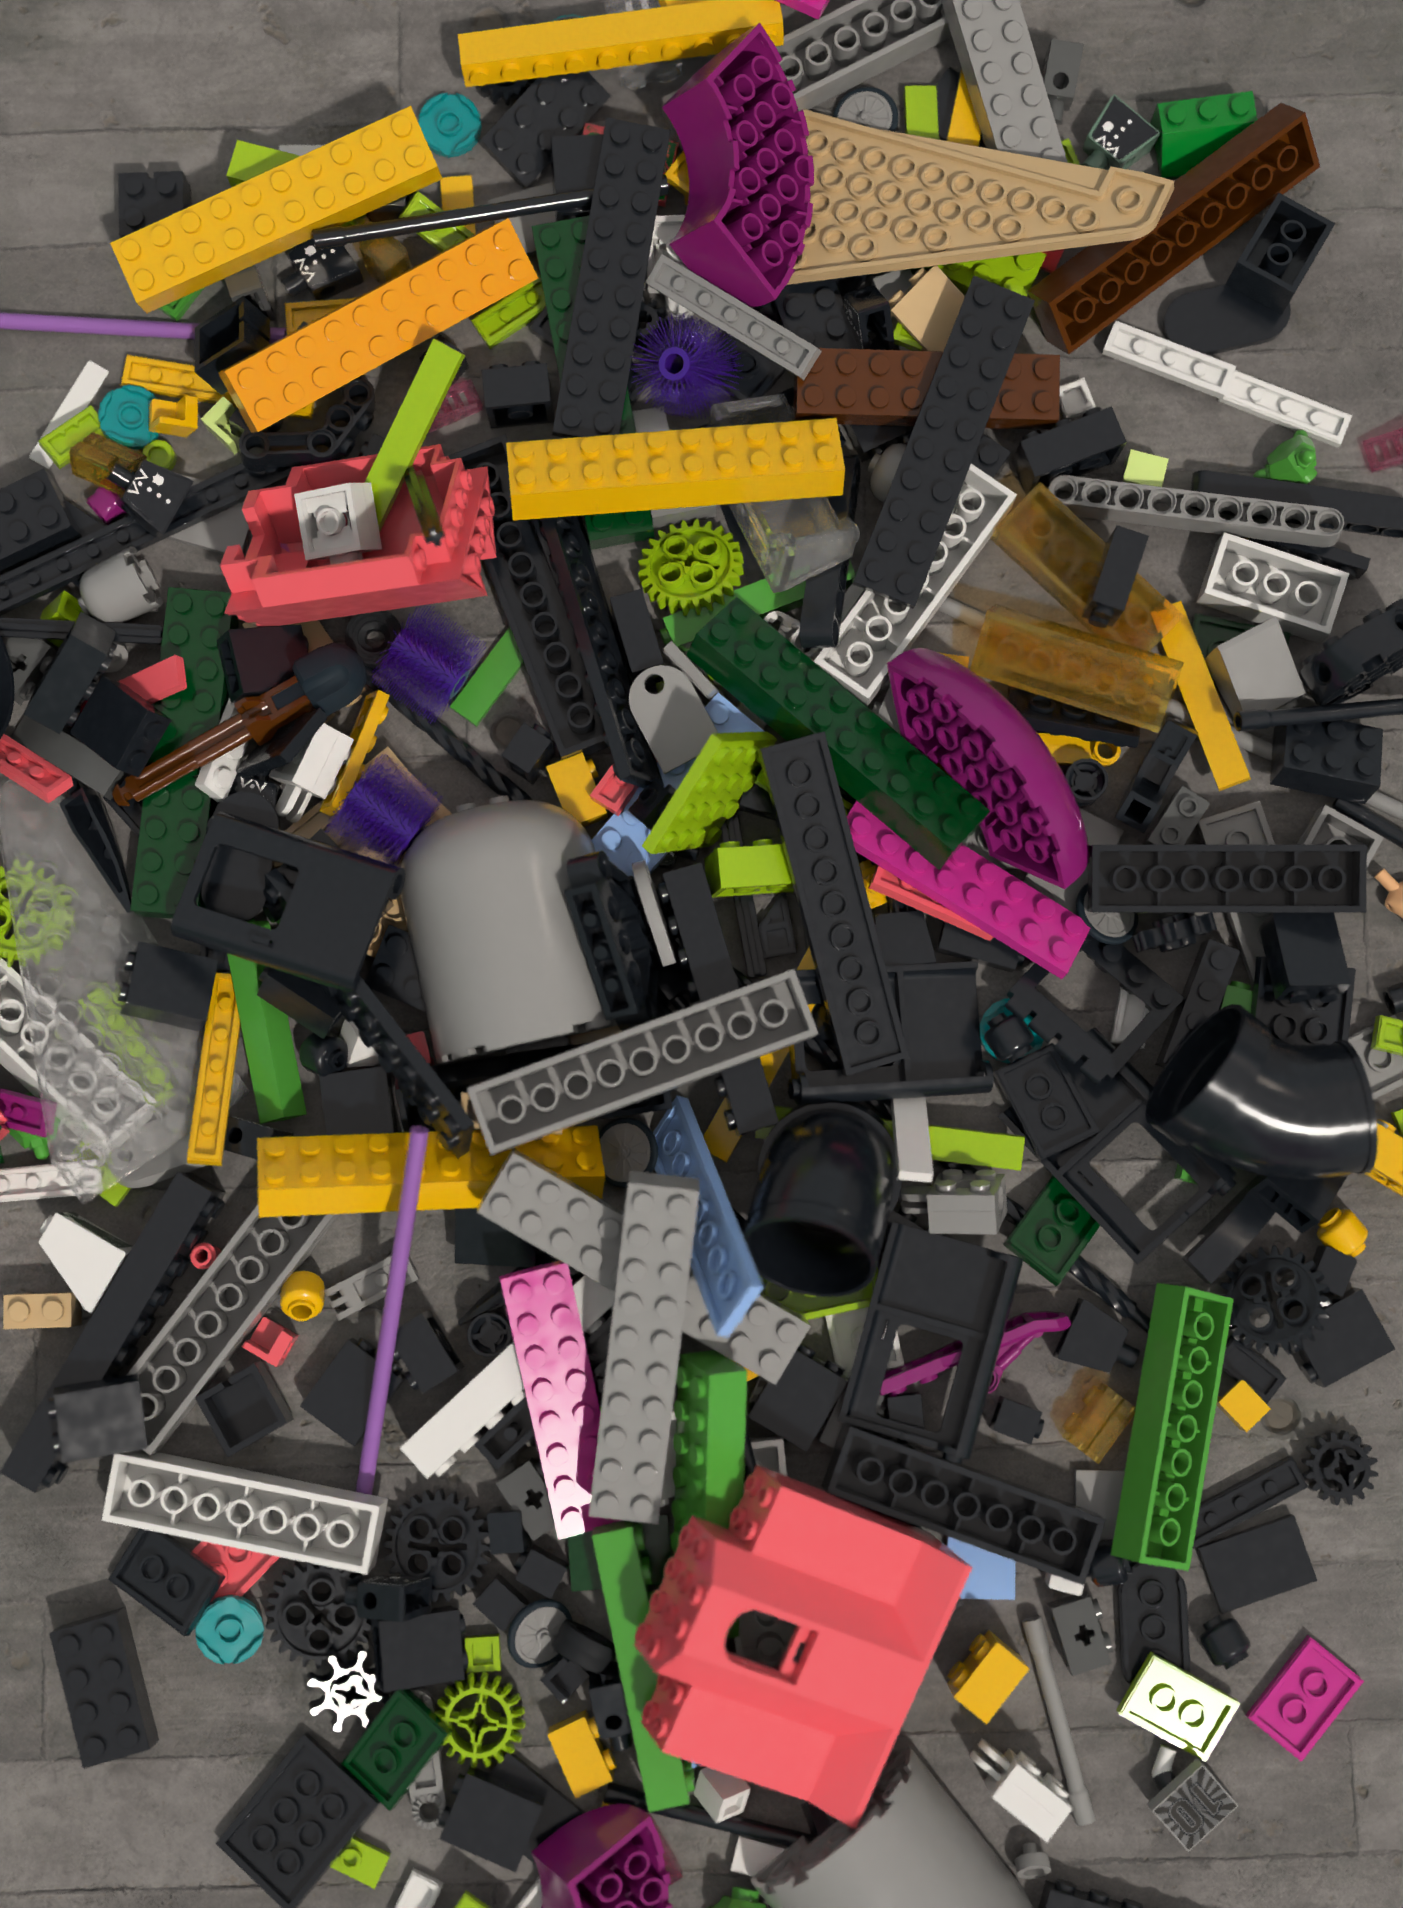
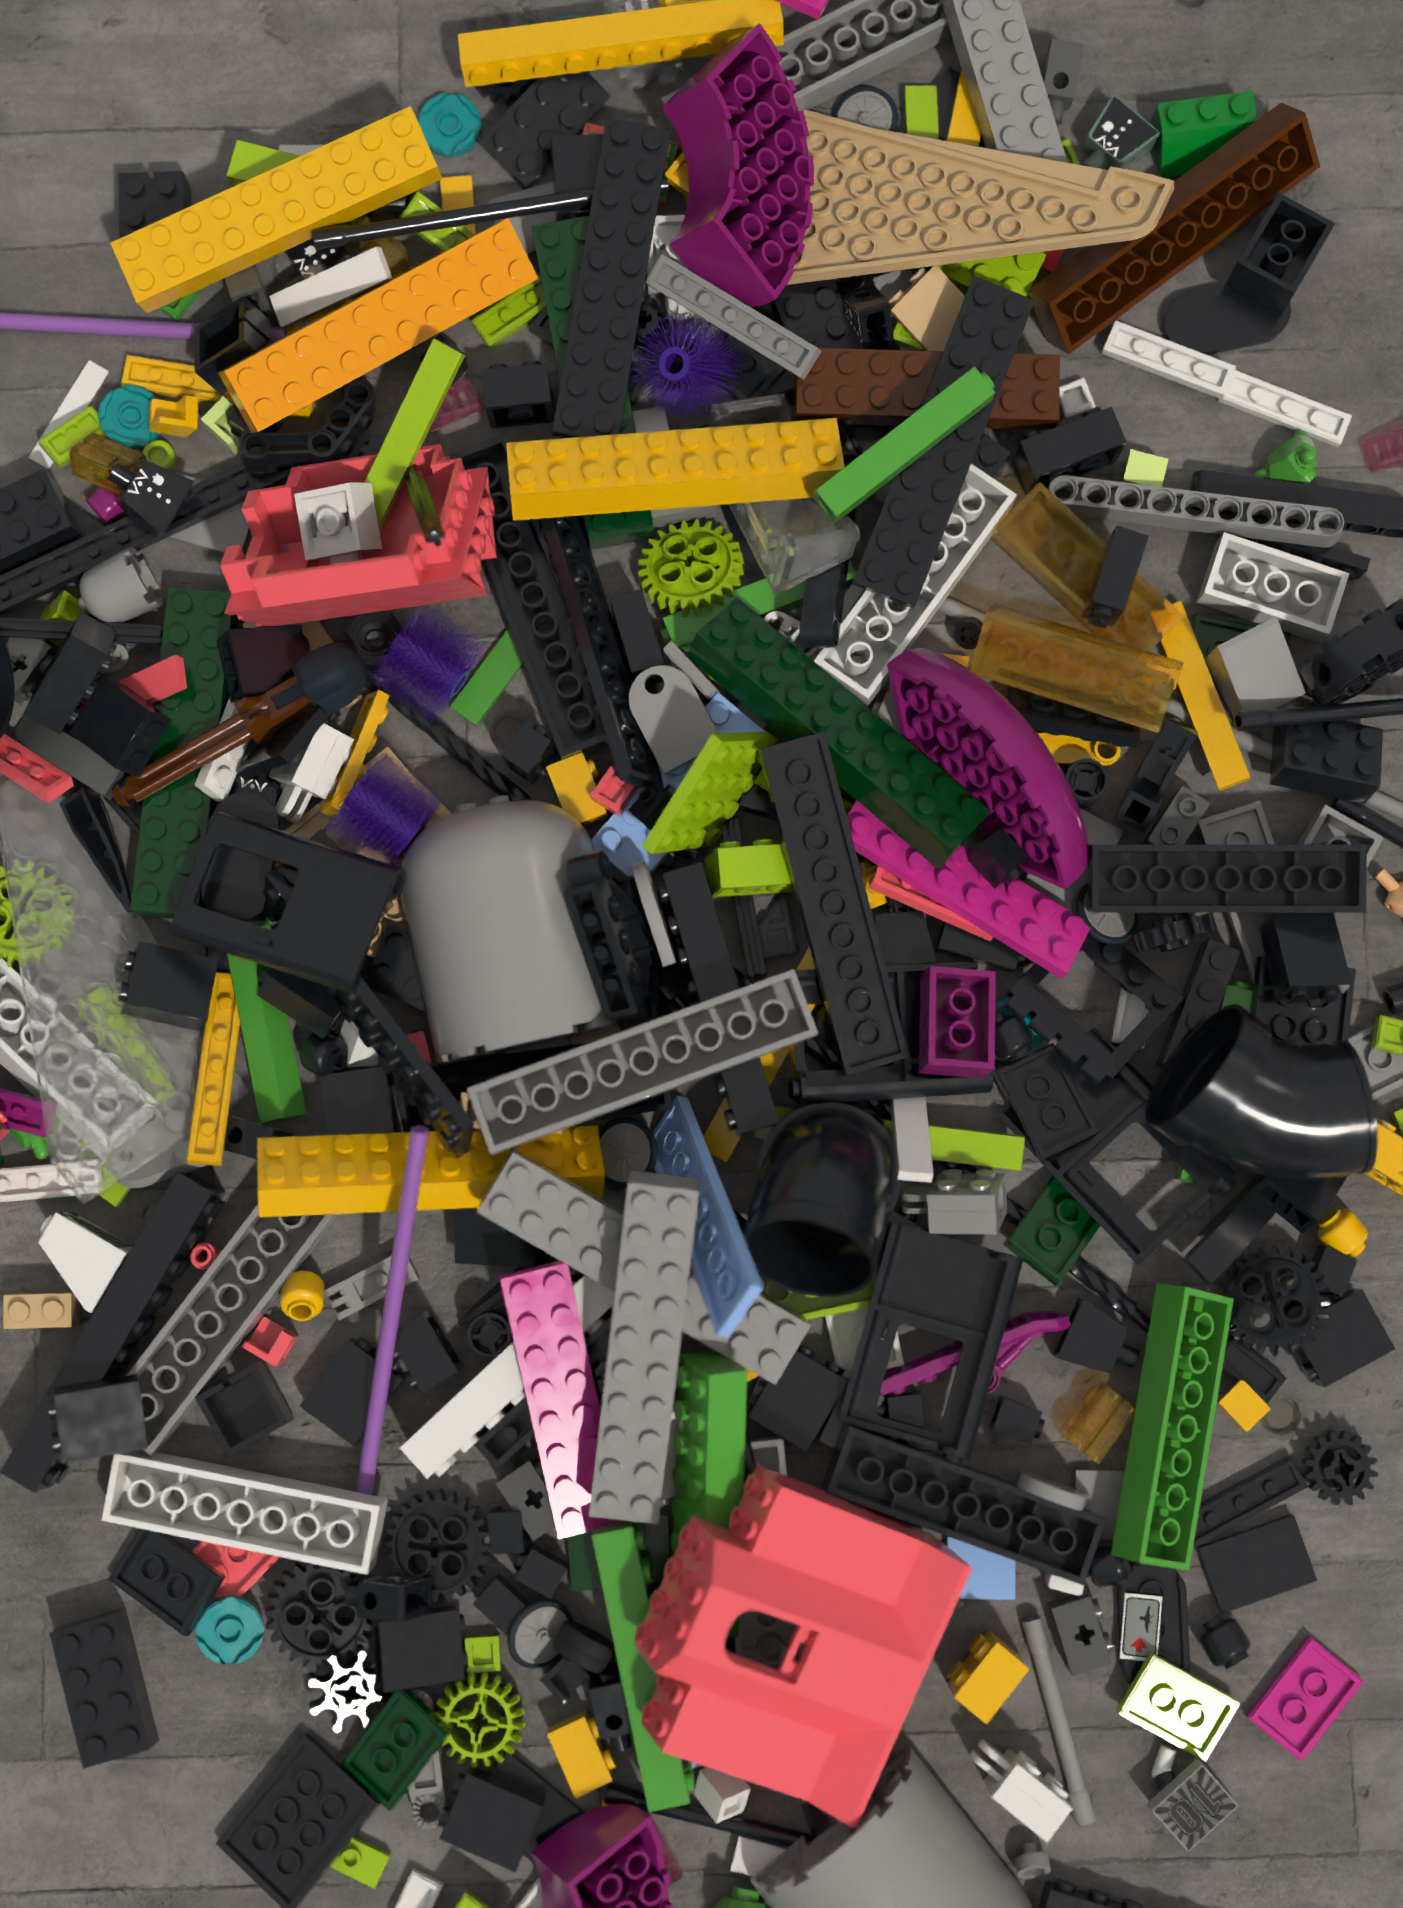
(331, 287): none -> white tile
(905, 444): none -> bright green brick
(957, 1022): none -> magenta brick
(969, 623): none -> black bush
(999, 859): none -> black brick
(1052, 1490): none -> light grey tile
(1140, 1626): none -> sticker

